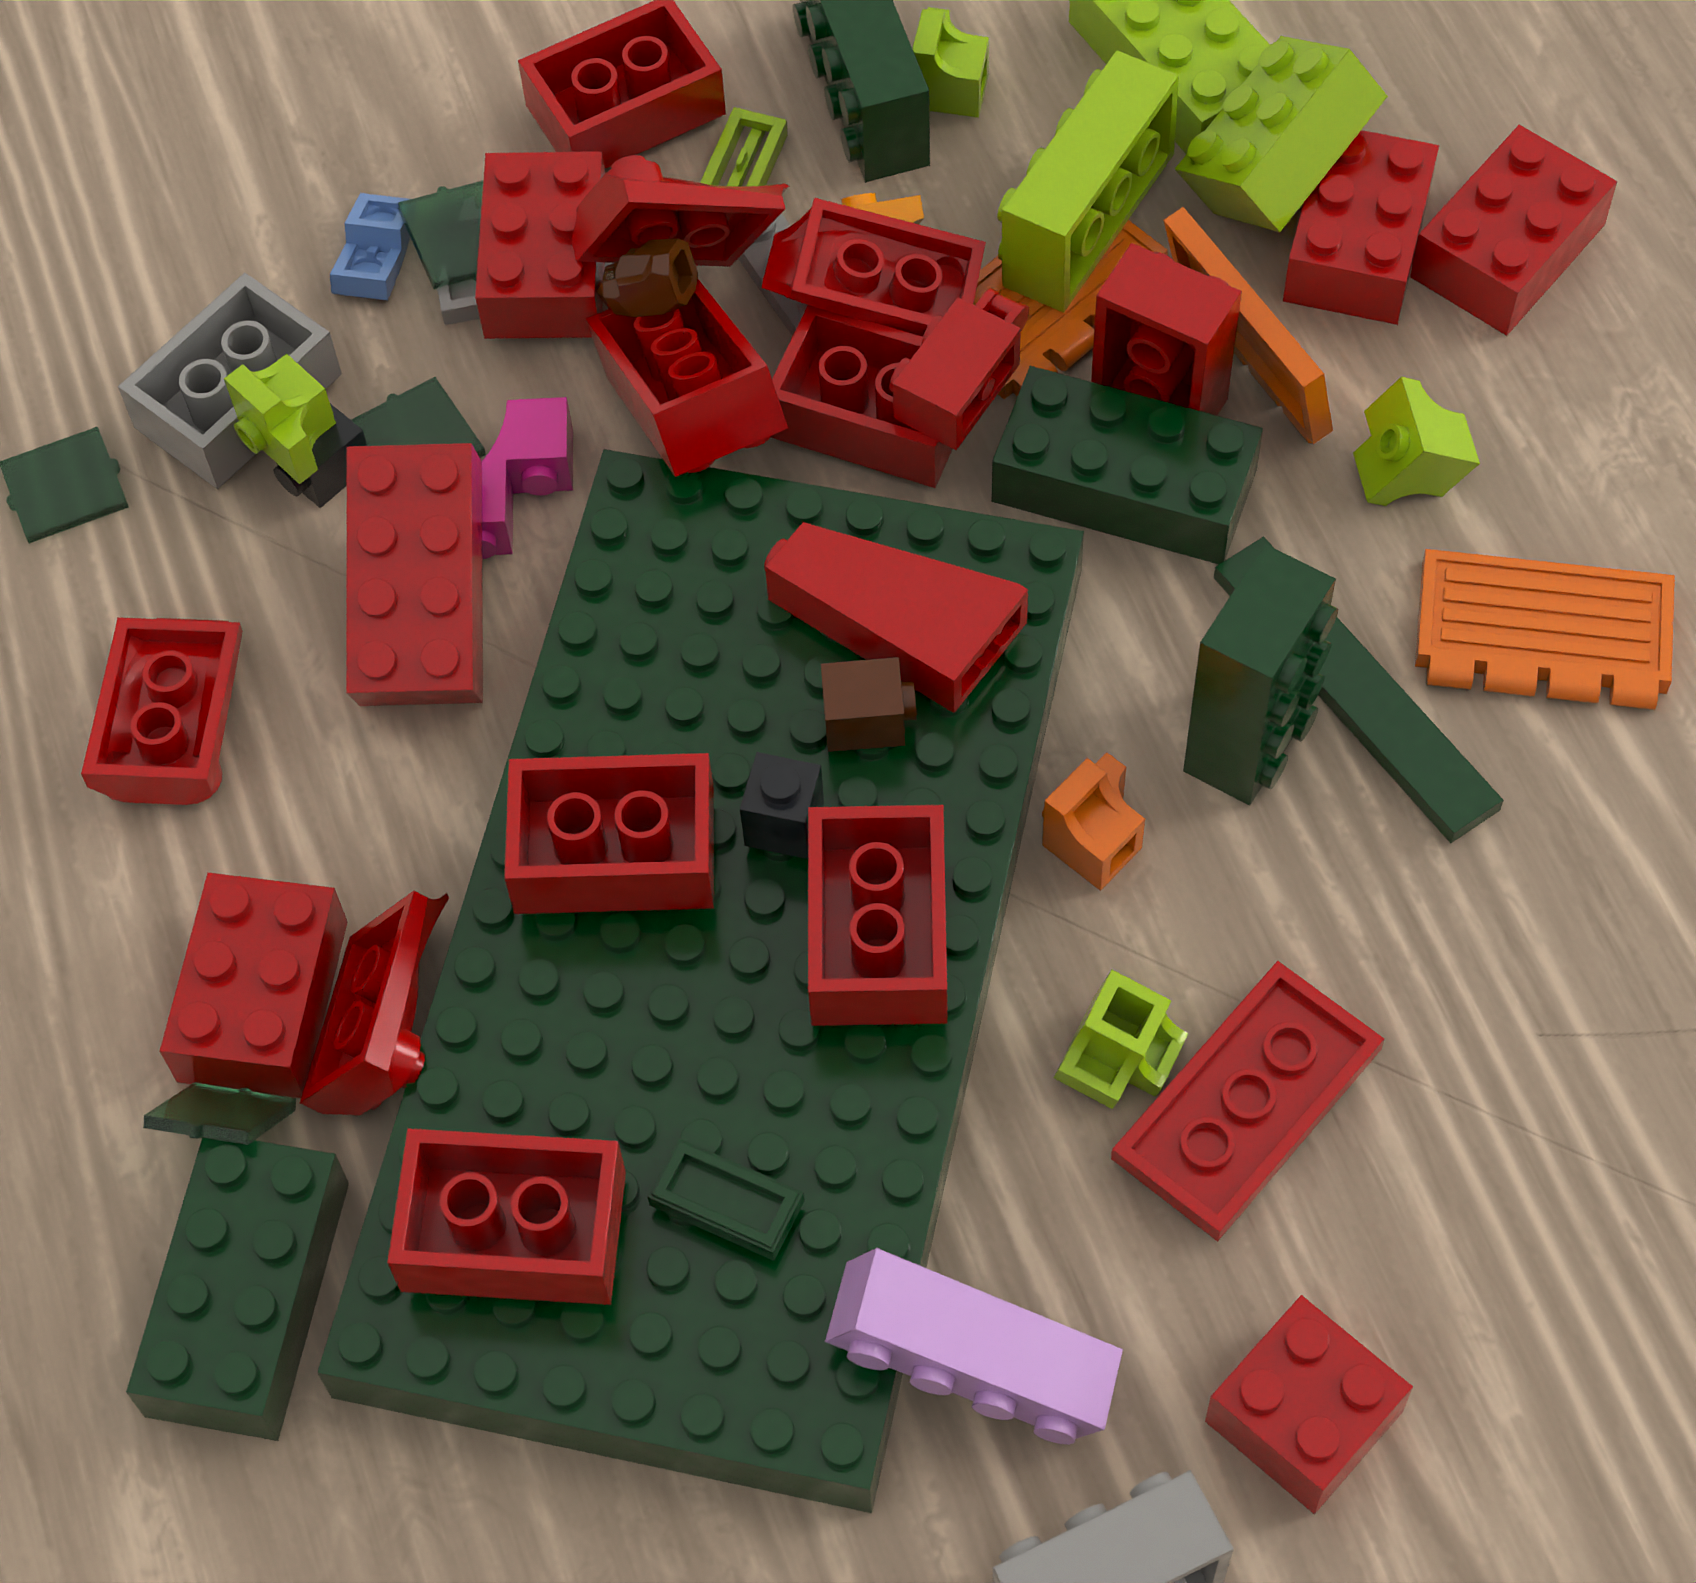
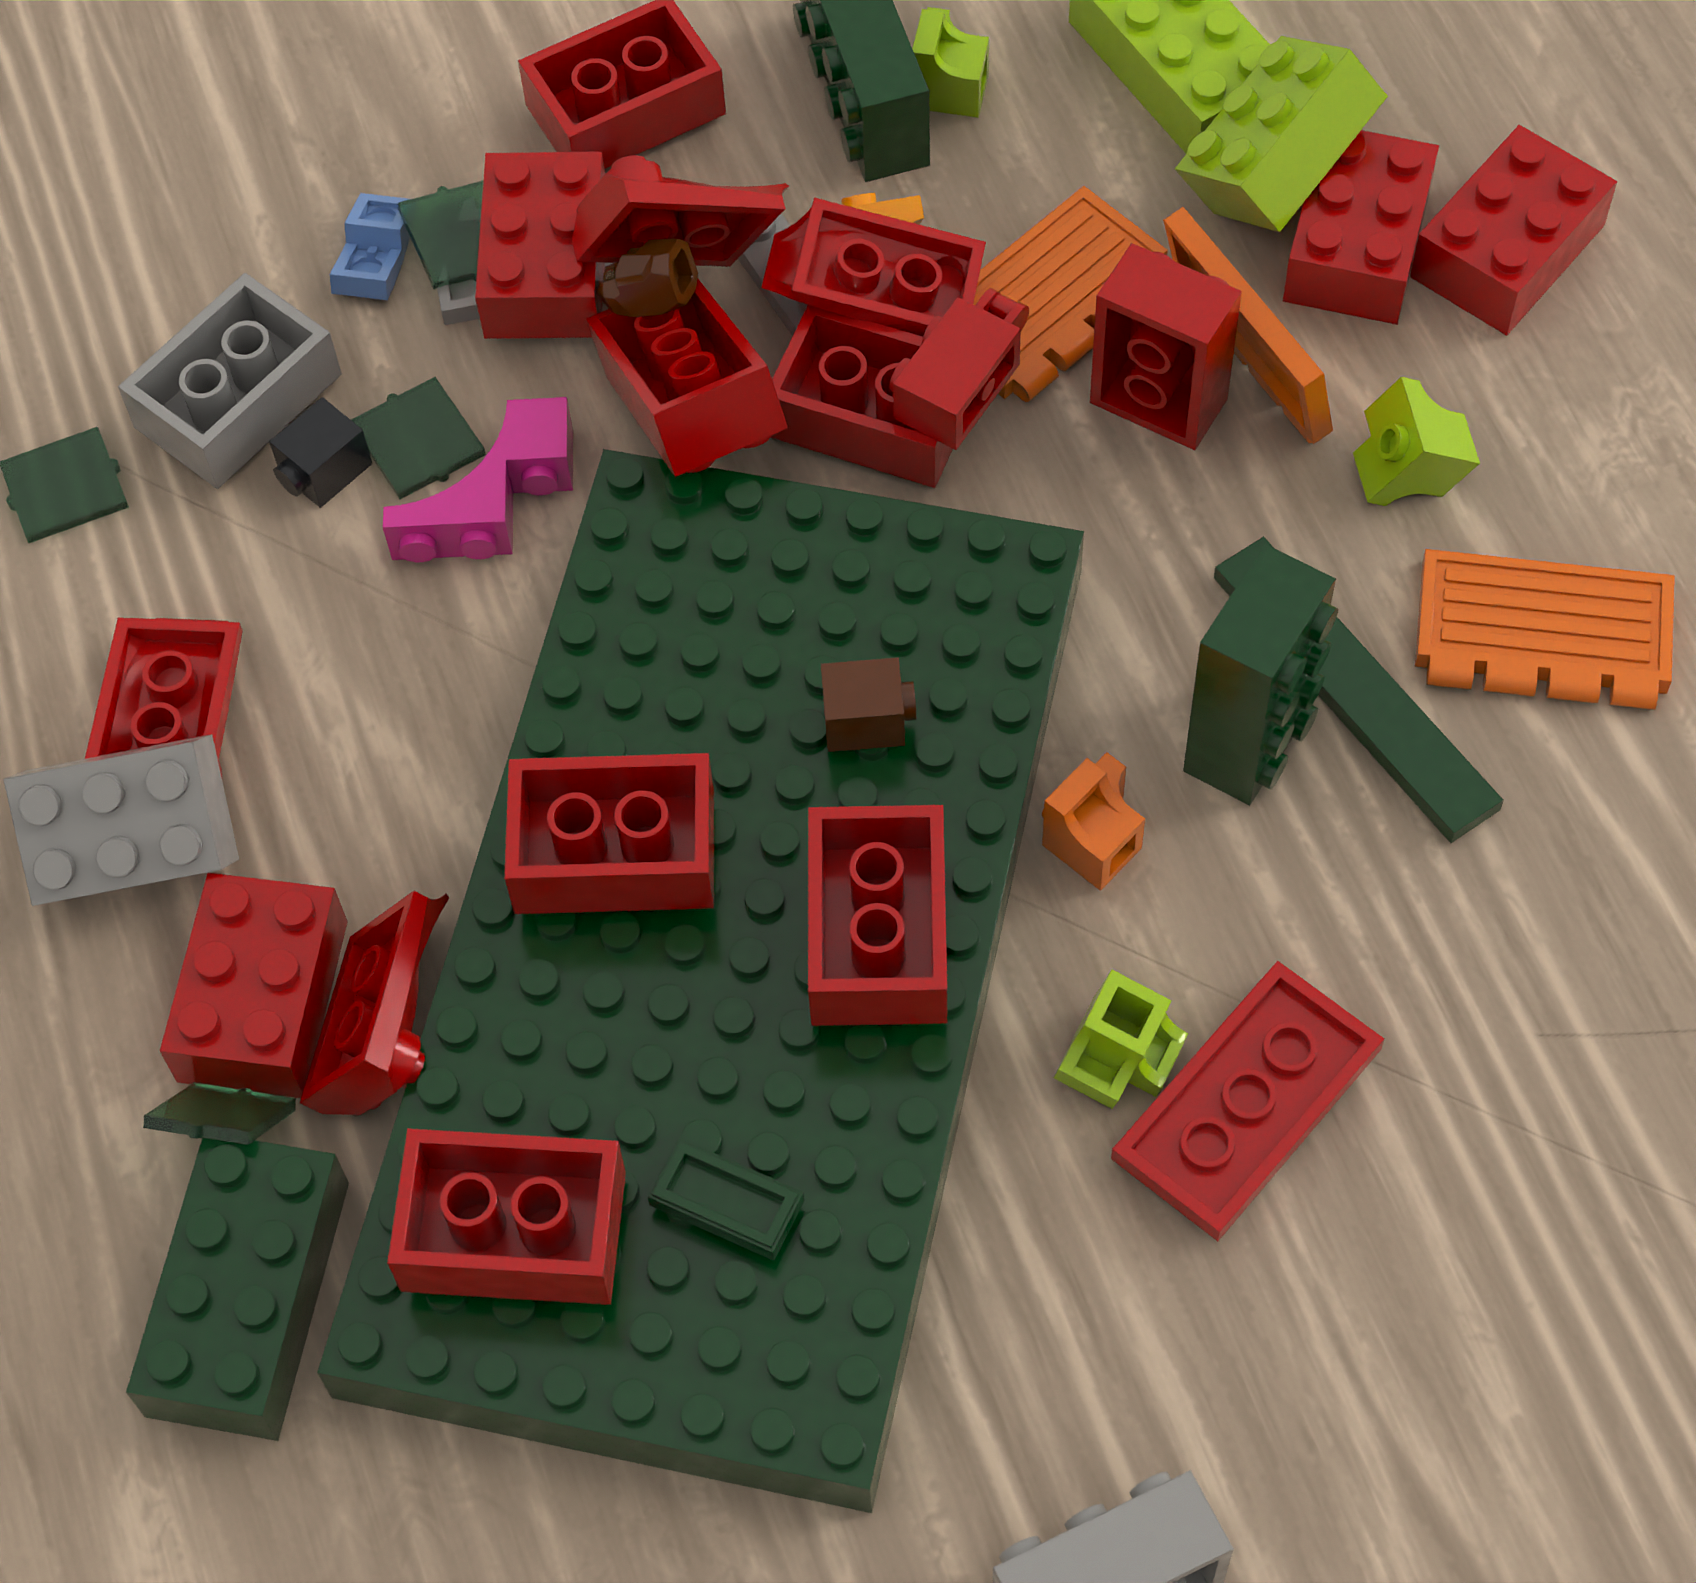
(121, 820): none -> light grey brick
(281, 413): lime brick -> none
(414, 575): red brick -> none
(728, 140): lime tile -> none
(778, 803): black brick -> none
(894, 604): red slope -> none
(973, 1347): lavender brick -> none
(1088, 180): lime brick -> none
(1126, 465): dark green brick -> none
(1307, 1403): red brick -> none

